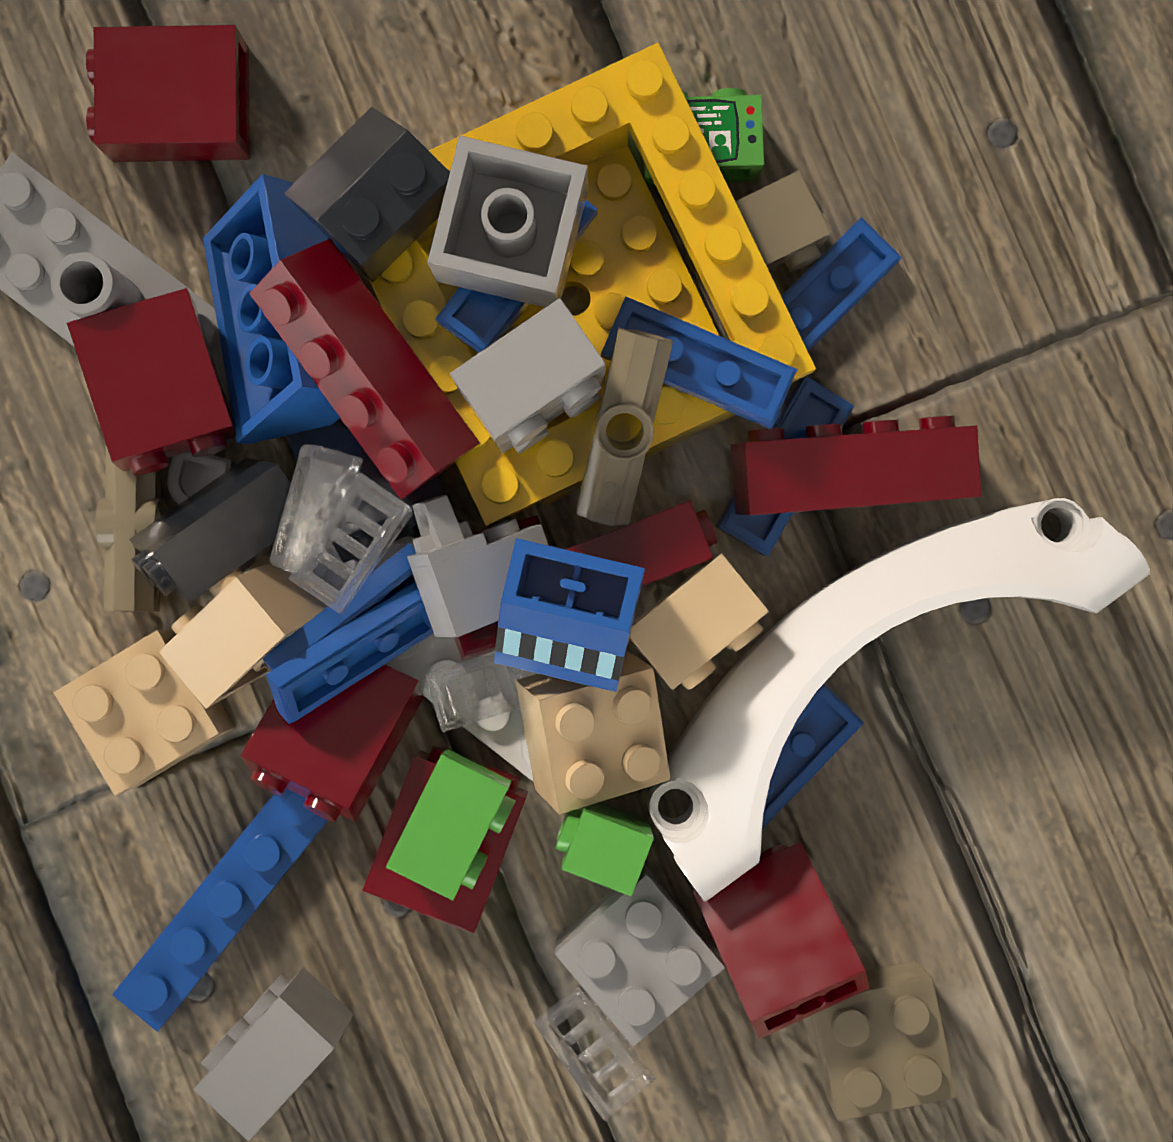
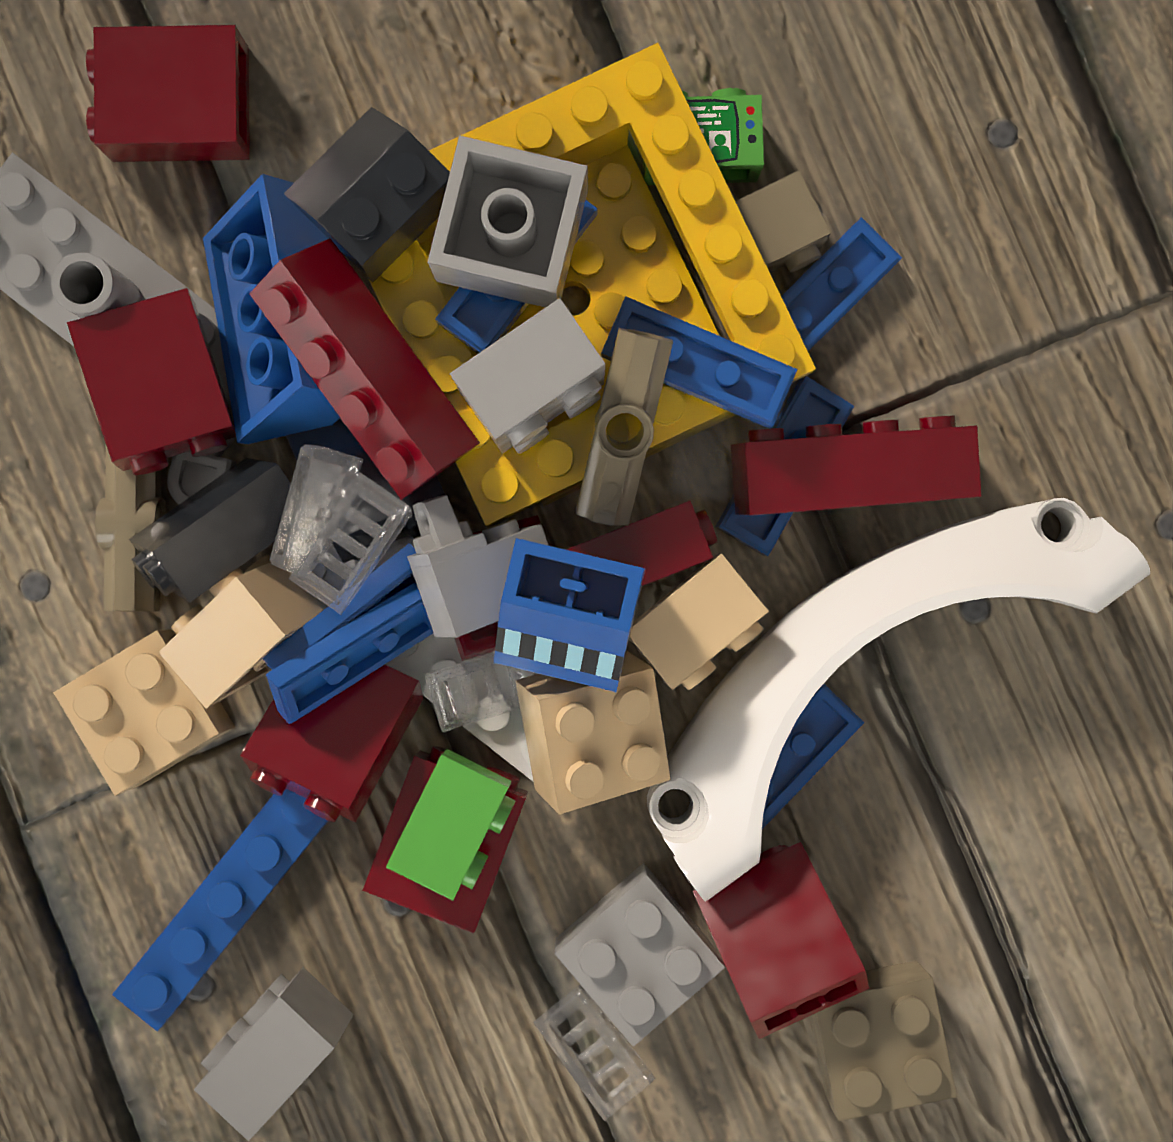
(605, 846): bright green brick -> none

